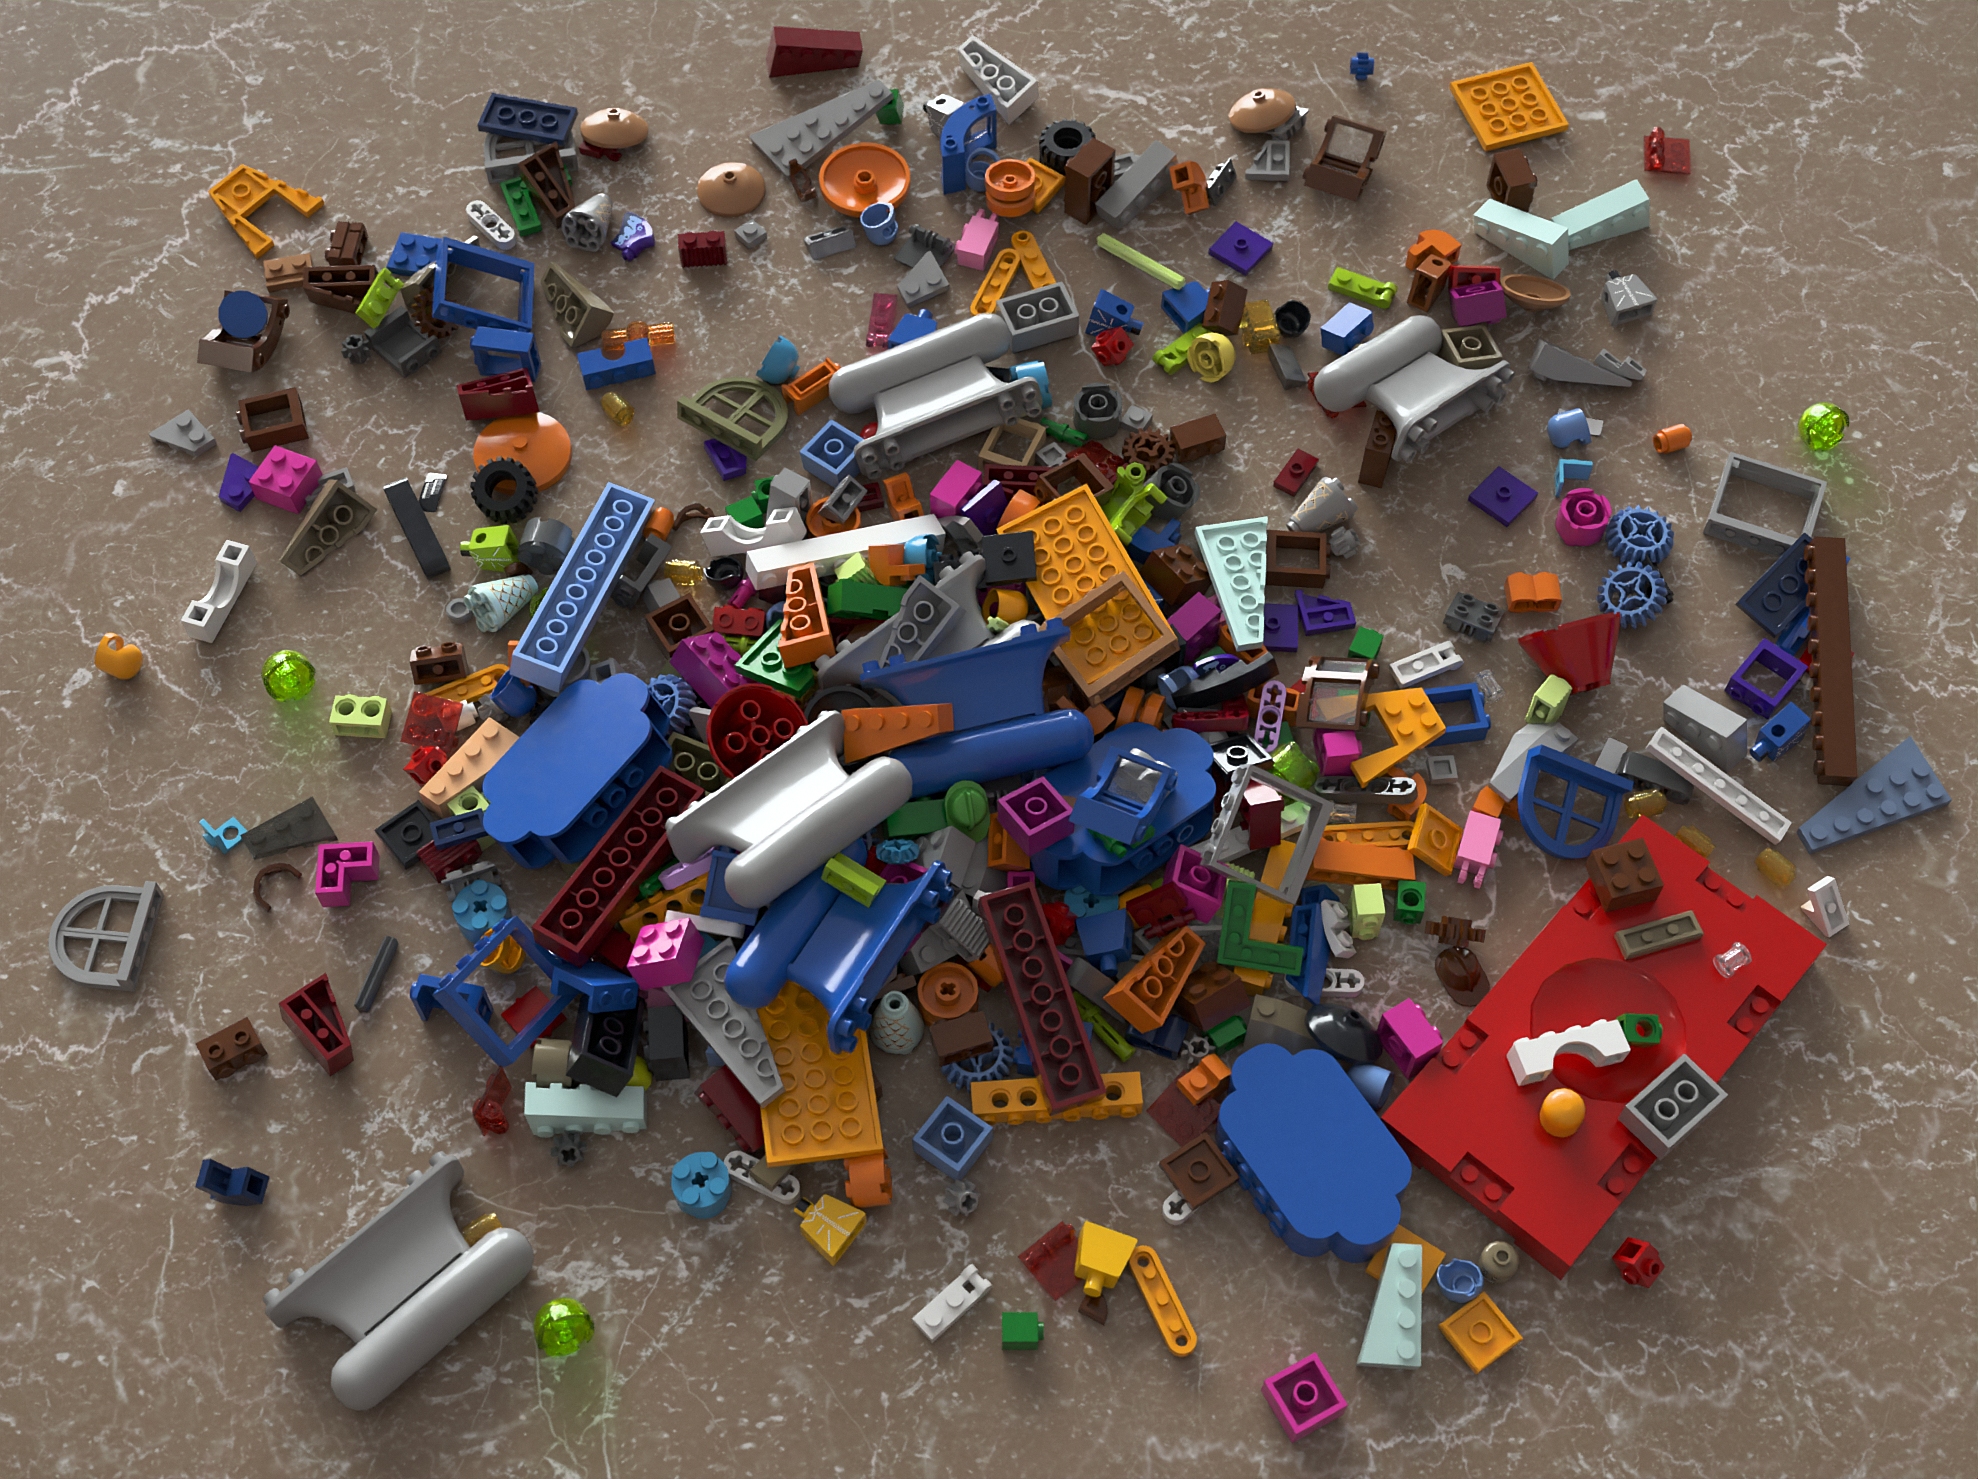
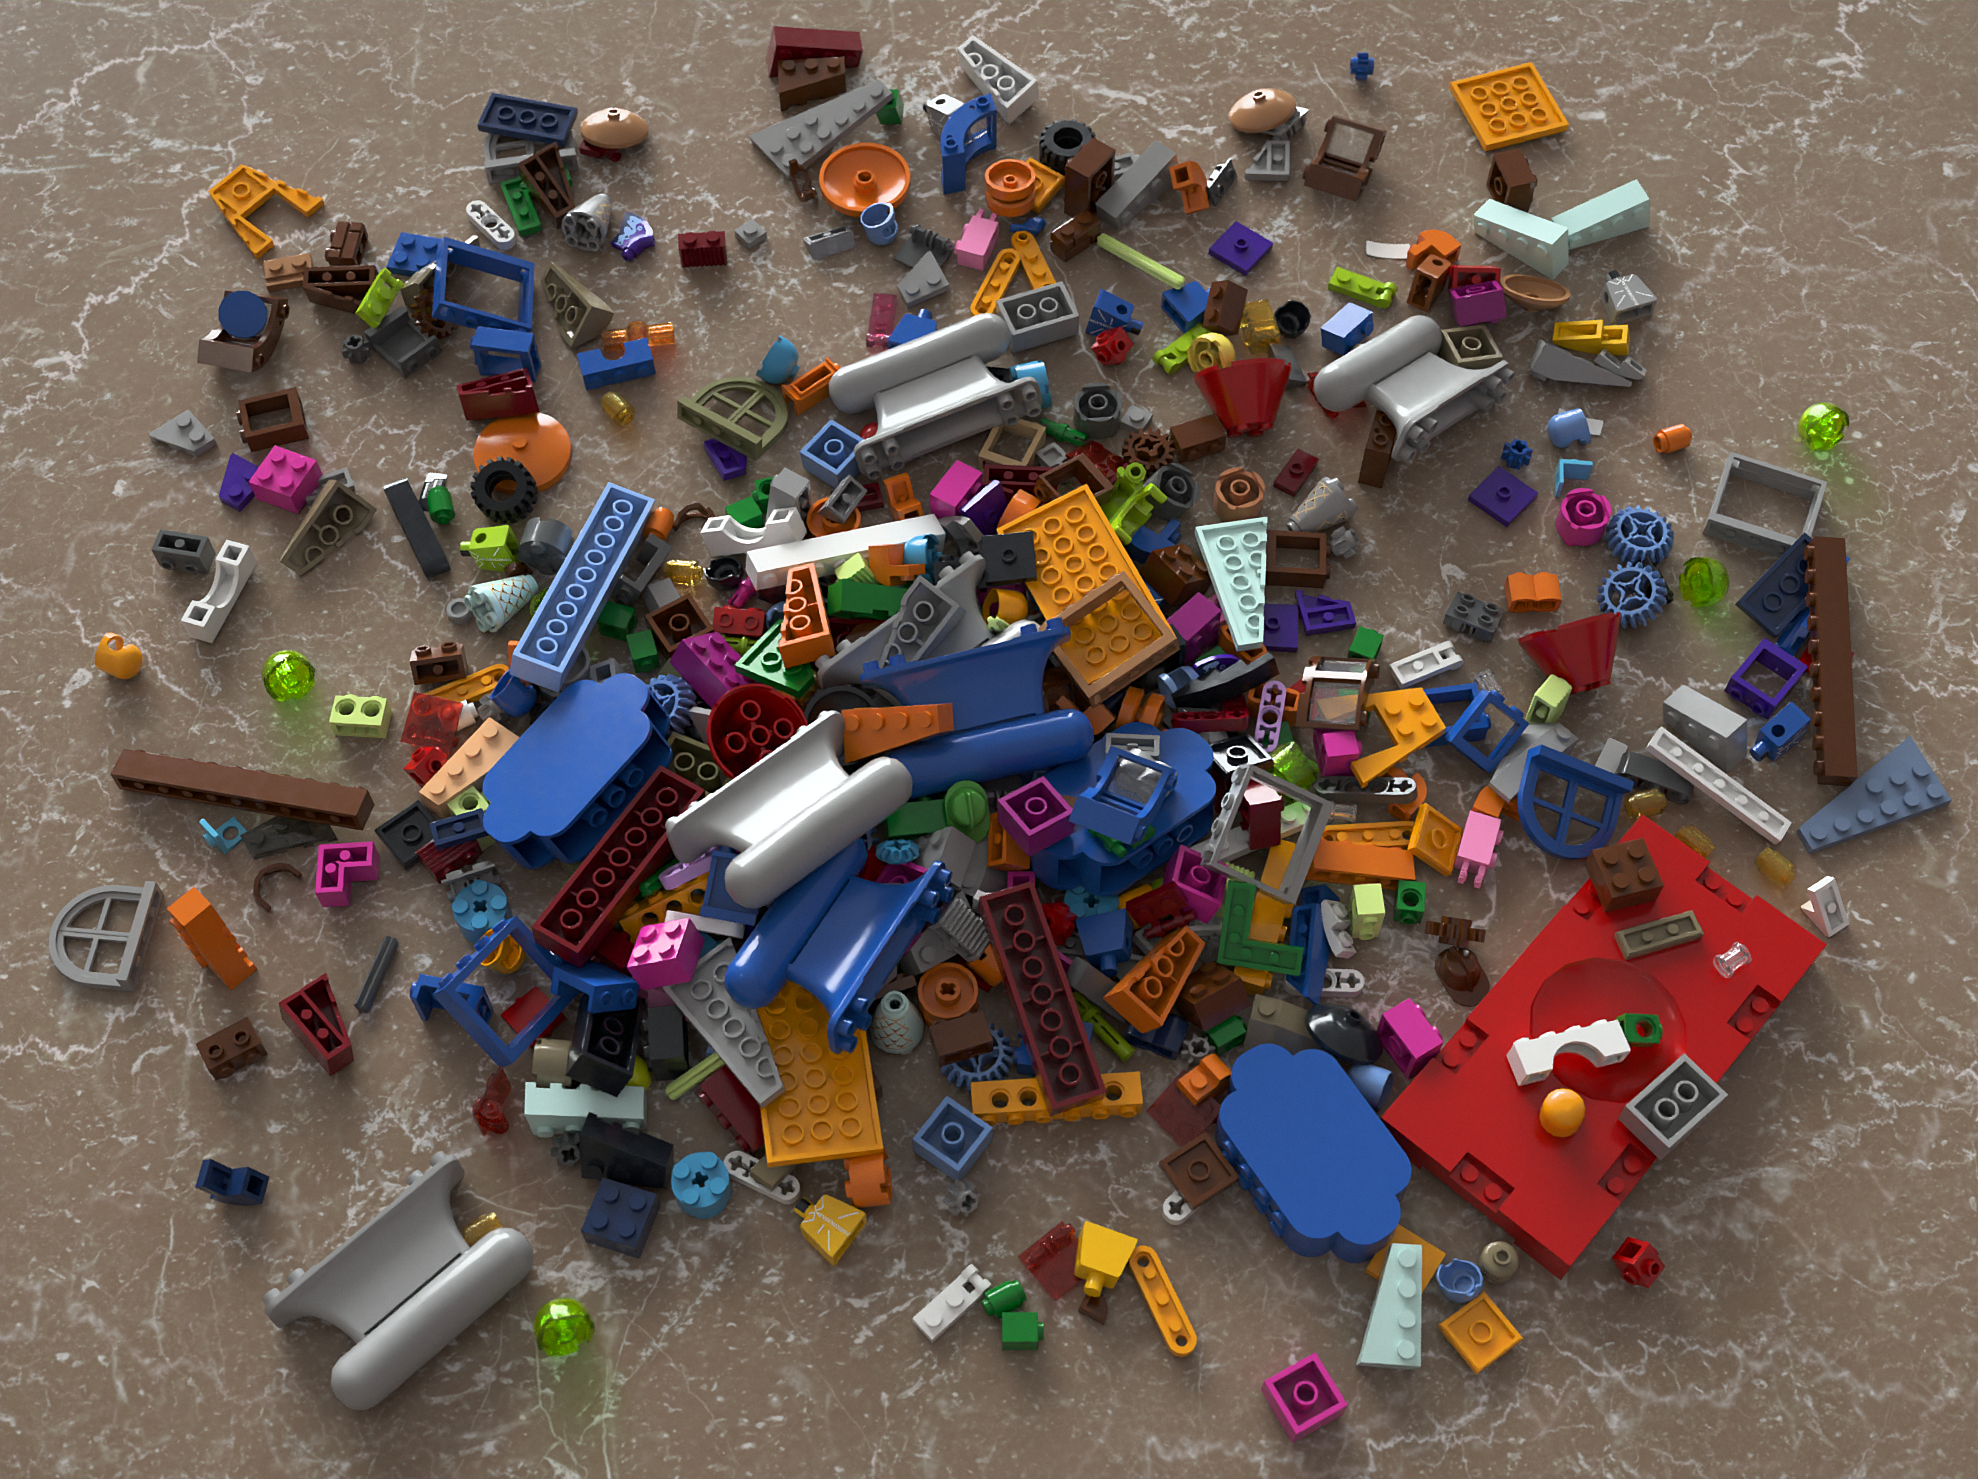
(183, 551): none -> dark grey brick
(210, 938): none -> orange wedge
(243, 789): none -> reddish brown brick
(440, 505): none -> green brick
(617, 621): none -> green brick
(620, 1218): none -> dark blue brick
(624, 1156): none -> black wedge
(643, 651): none -> green brick
(694, 1076): none -> yellowish green axle
(731, 189): medium nougat dish -> none
(810, 79): none -> reddish brown wedge
(853, 879): lime panel -> none
(976, 170): medium blue helmet -> none
(1003, 1298): none -> green brick
(1032, 225): none -> blue animal
(1075, 235): none -> reddish brown brick
(1132, 741): none -> light grey tile
(1238, 495): none -> nougat brick
(1245, 394): none -> red cone
(1382, 250): none -> white sticker
(1441, 769): light grey plate -> none
(1473, 711): none -> blue window
(1516, 453): none -> blue gear
(1592, 337): none -> yellow slope
(1666, 154): clear red hinge -> none
(1703, 581): none -> clear neon green cylinder

